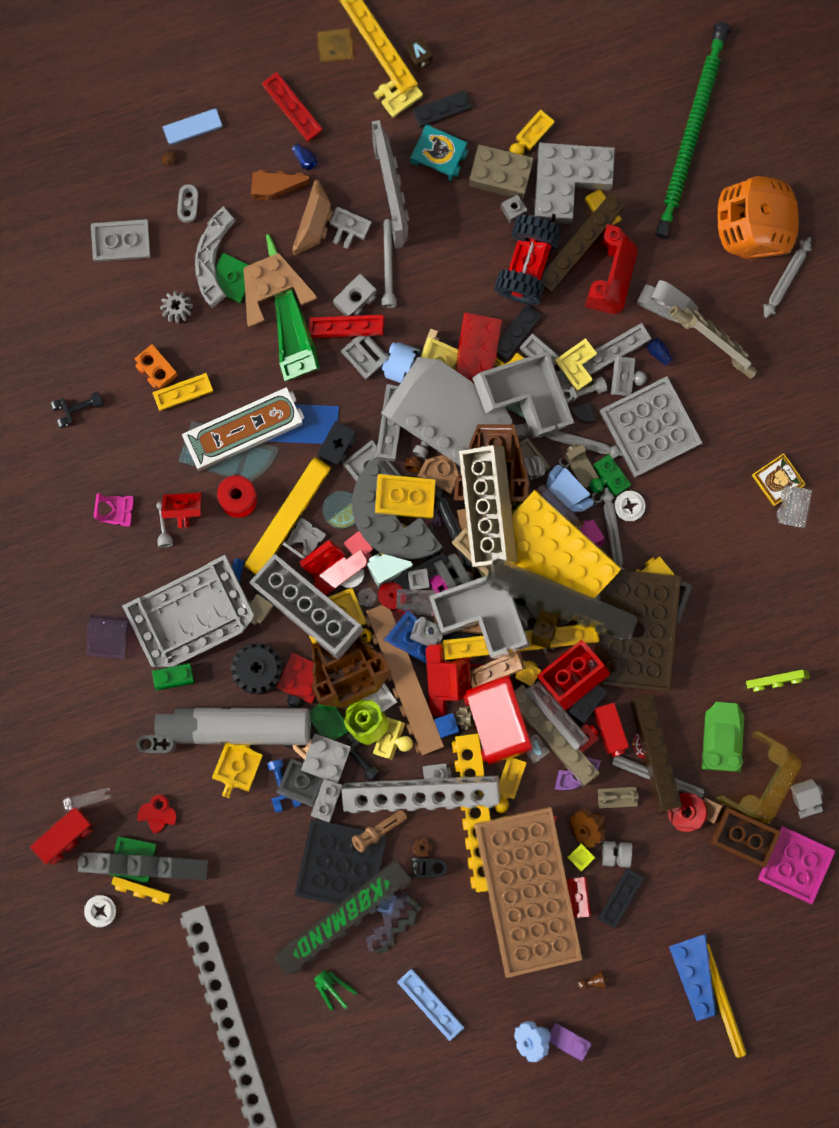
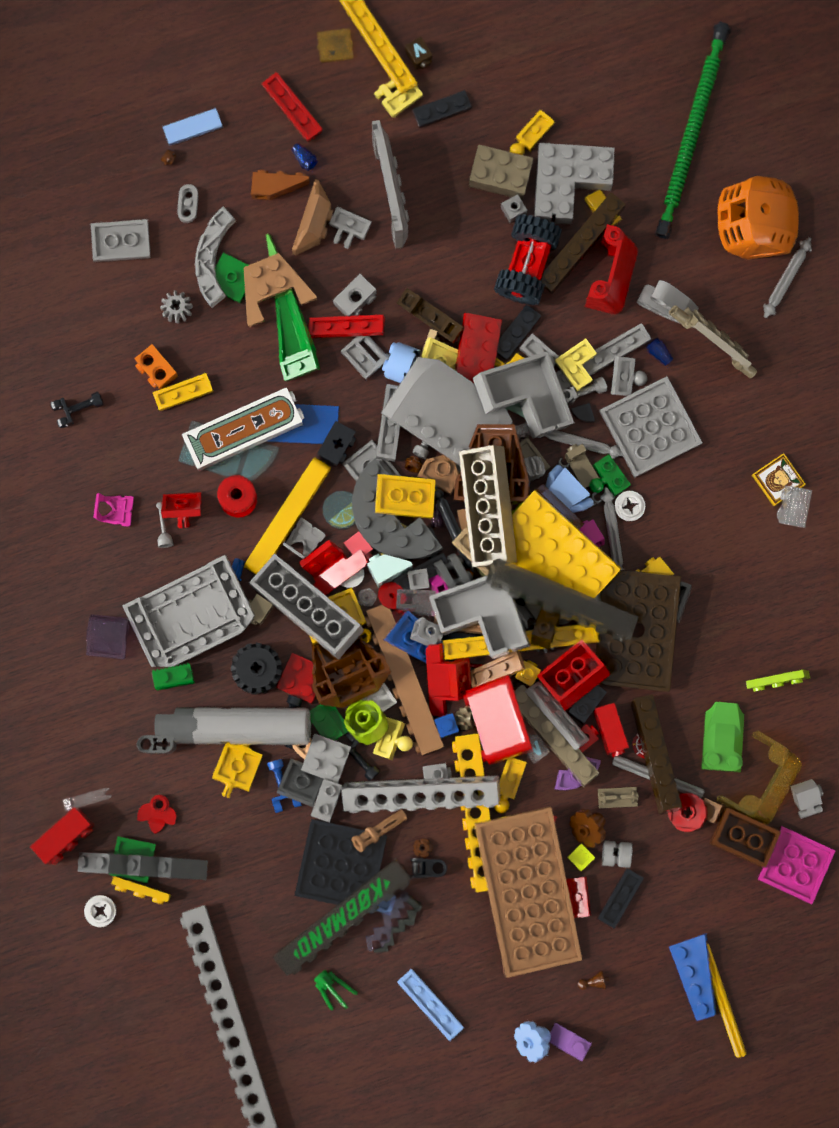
(388, 299): light grey piece -> none
(430, 315): none -> dark brown slope
(440, 152): teal panel -> none

